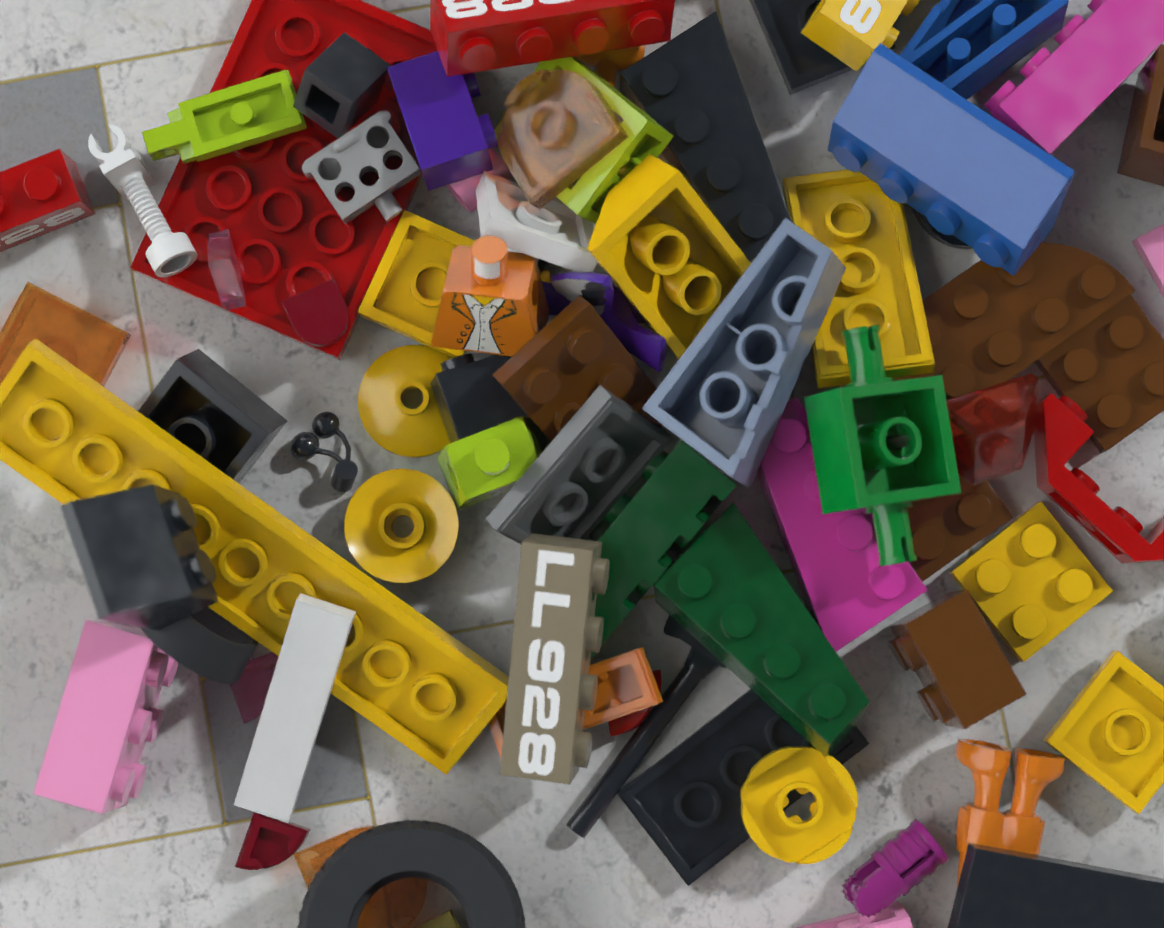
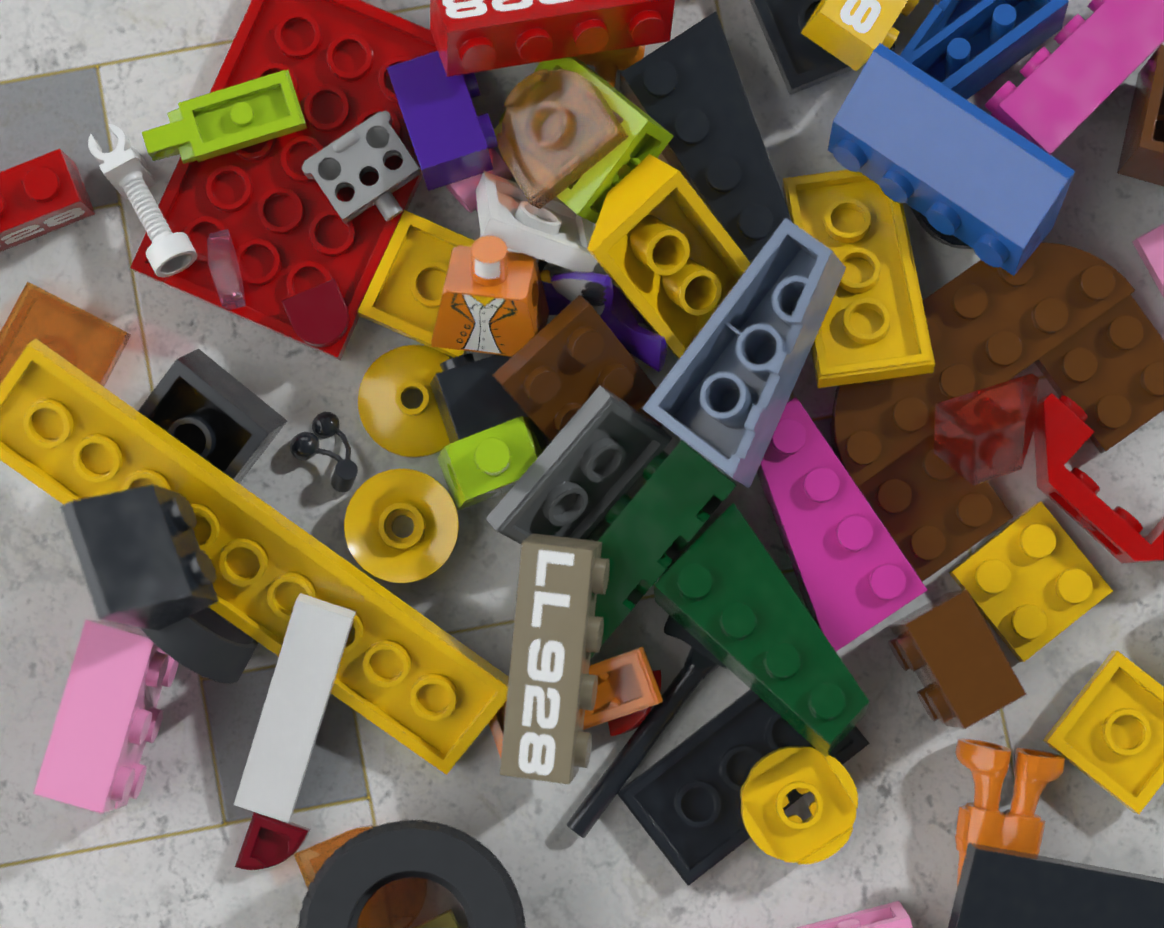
(253, 686): clear pink tile -> none
(341, 85): black brick -> none
(881, 444): green brick -> none
(894, 870): magenta hinge -> none

